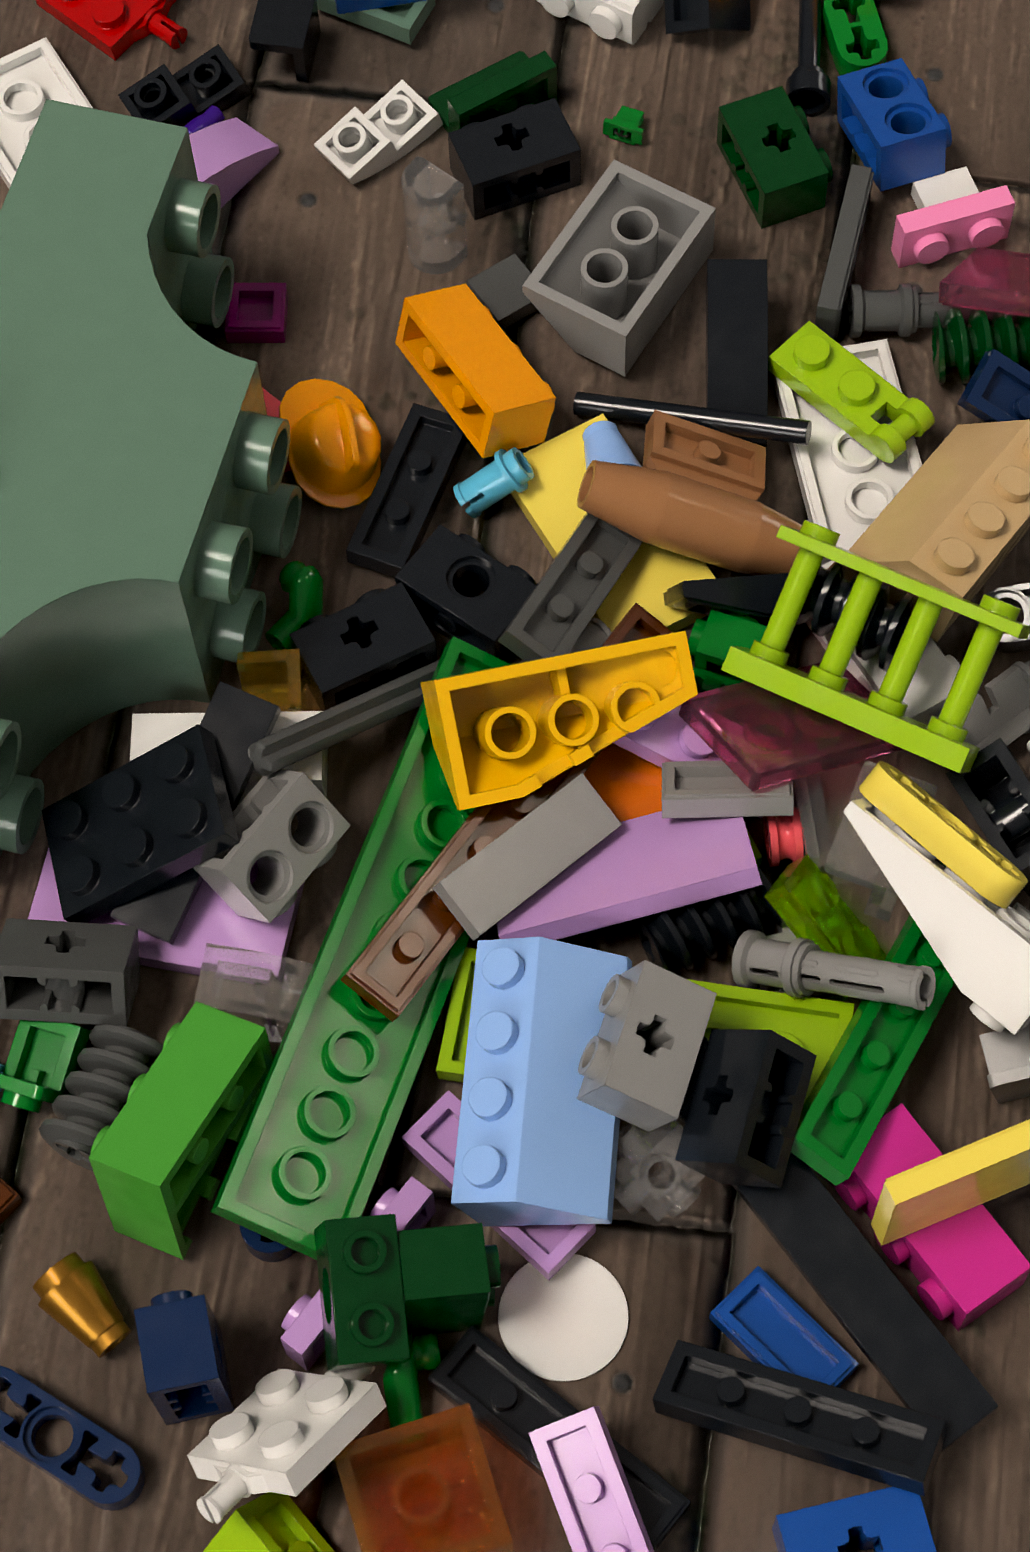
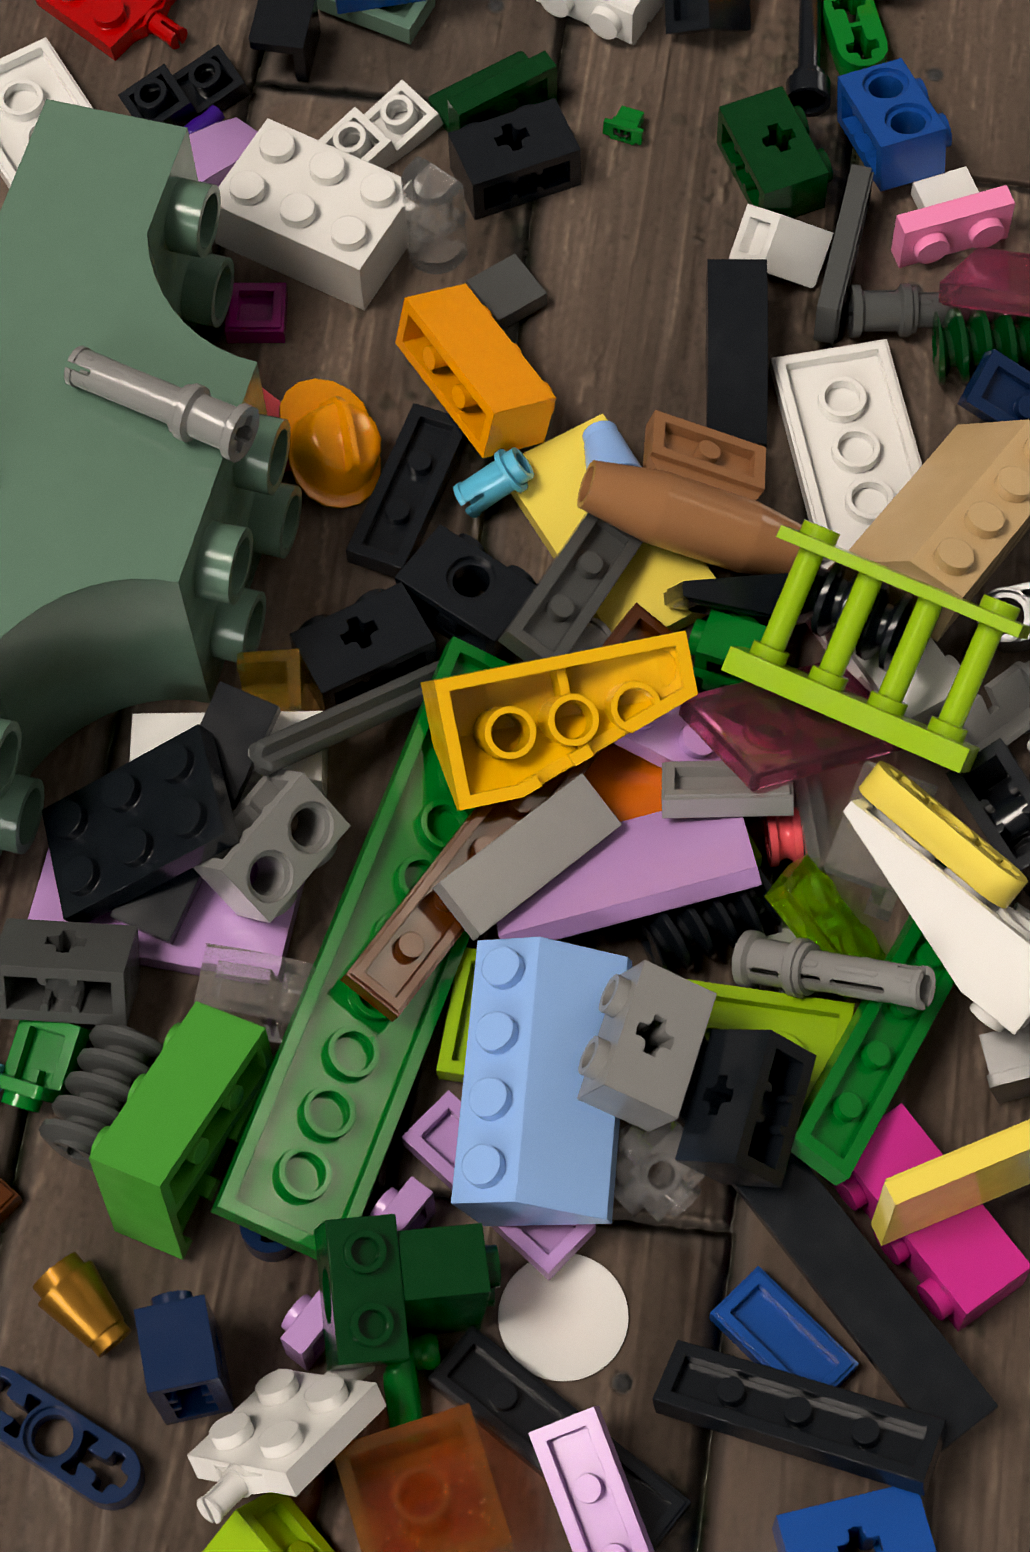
(186, 410): none -> light grey pin
(305, 602): green arm -> none
(313, 214): none -> white brick
(621, 265): light grey slope -> none
(725, 421): black bar -> none
(789, 245): none -> white panel
(849, 392): lime plate -> none

